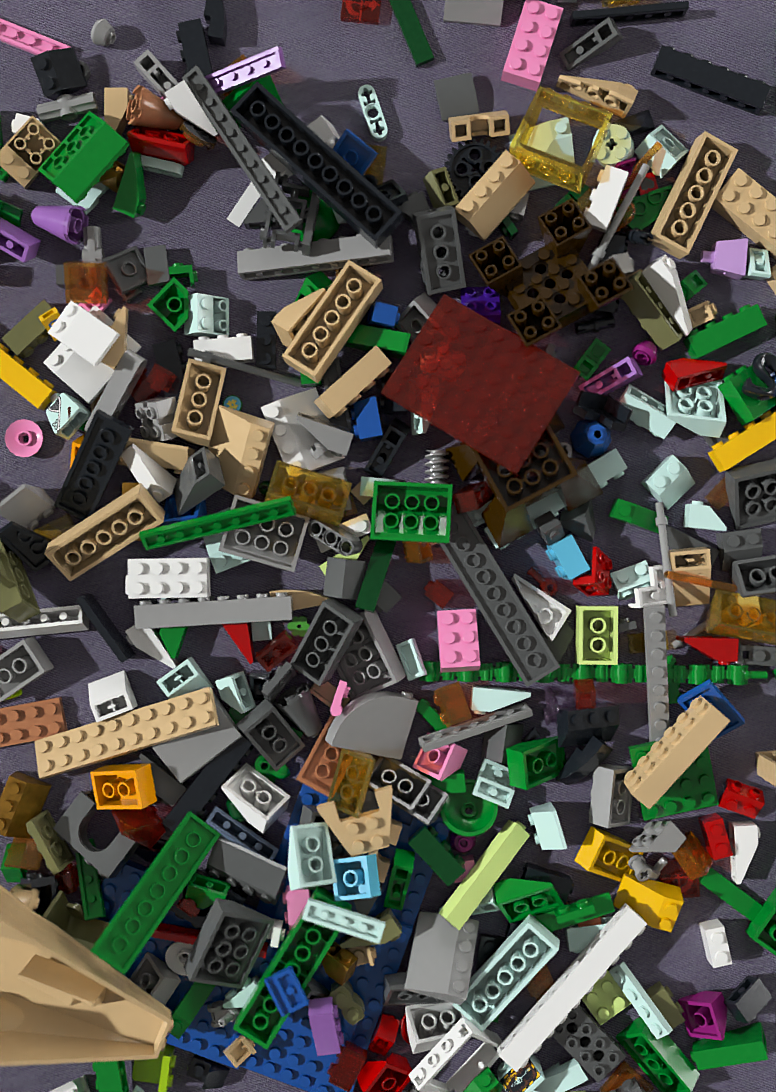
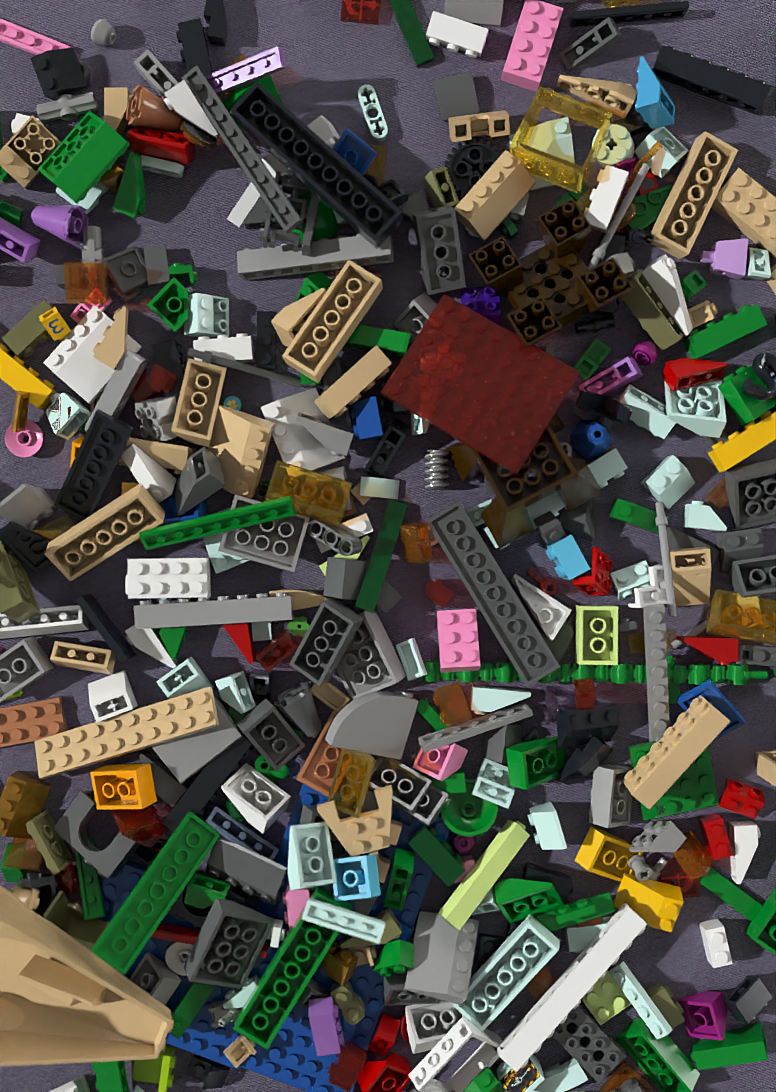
(20, 411): none -> pearl gold slope
(83, 333): white slope -> none
(83, 657): none -> tan brick
(189, 907): clear red plate -> none
(274, 686): dark grey plate -> none
(286, 991): blue plate -> none
(318, 450): light grey hinge -> none
(341, 692): bright pink plate -> none
(382, 316): blue brick -> none
(394, 958): none -> green slope
(411, 512): green slope -> none
(456, 34): none -> white brick
(472, 497): clear red brick -> none
(652, 98): none -> dark azure slope
(699, 581): clear orange bar -> none

